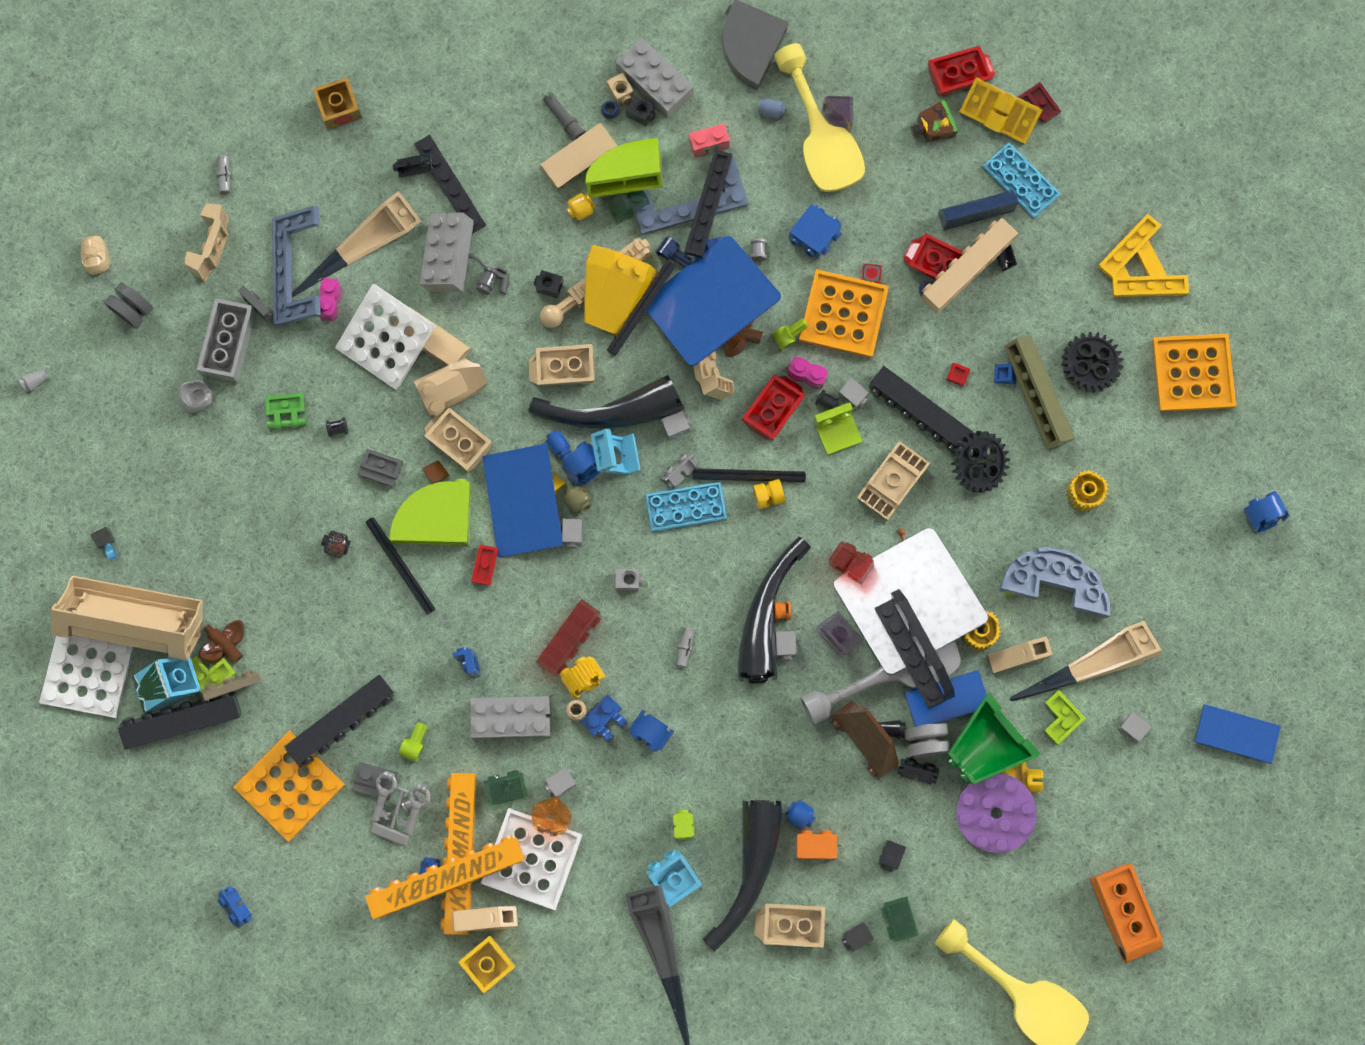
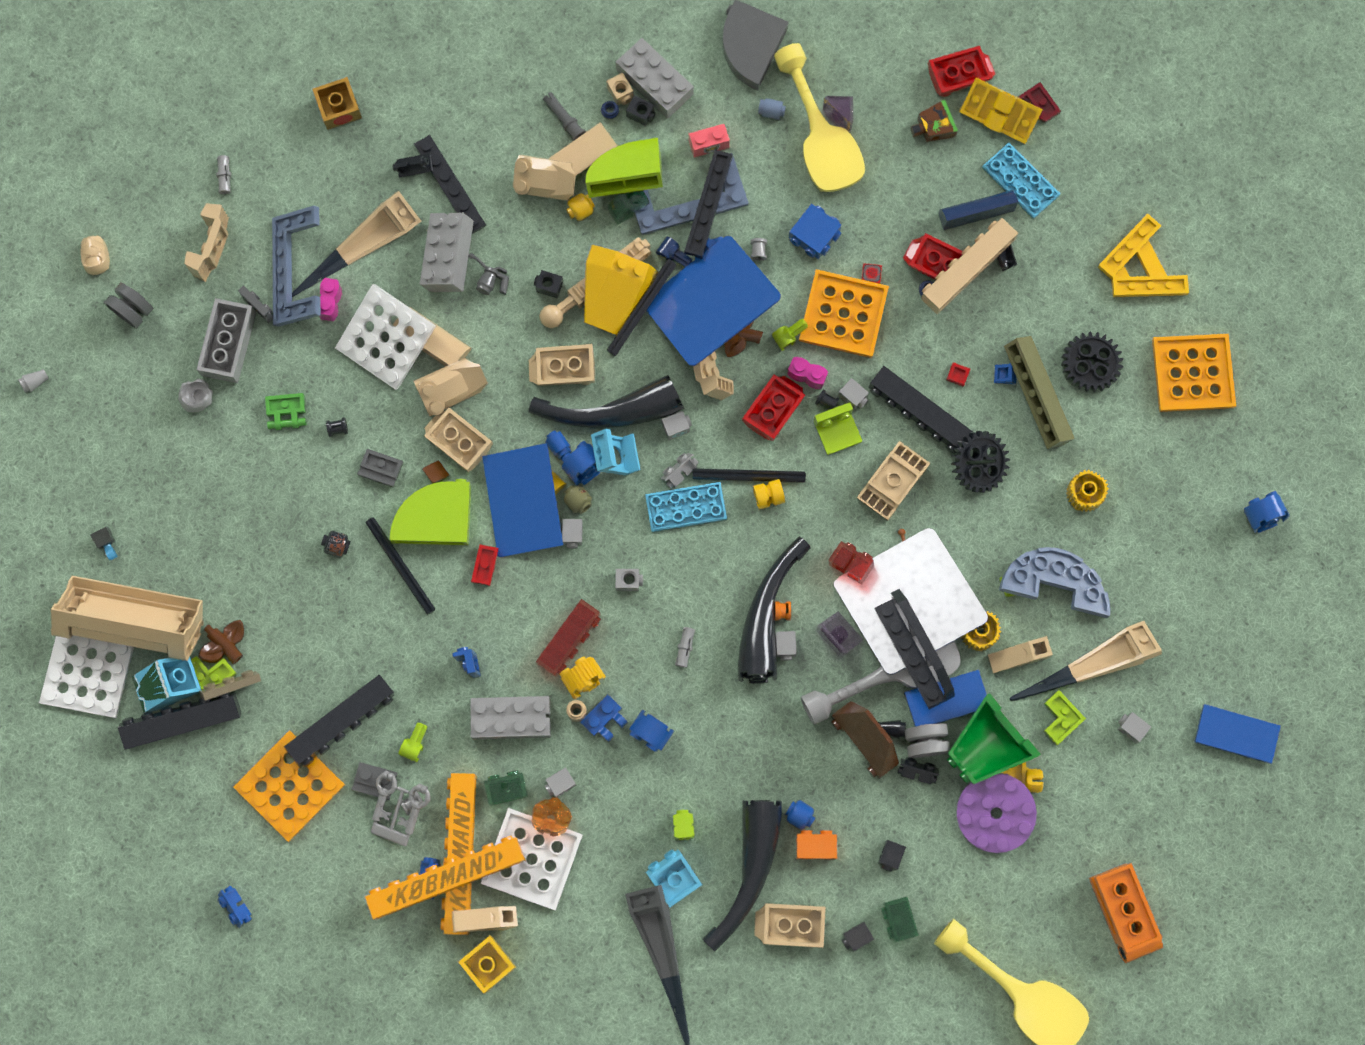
(544, 177): none -> tan slope

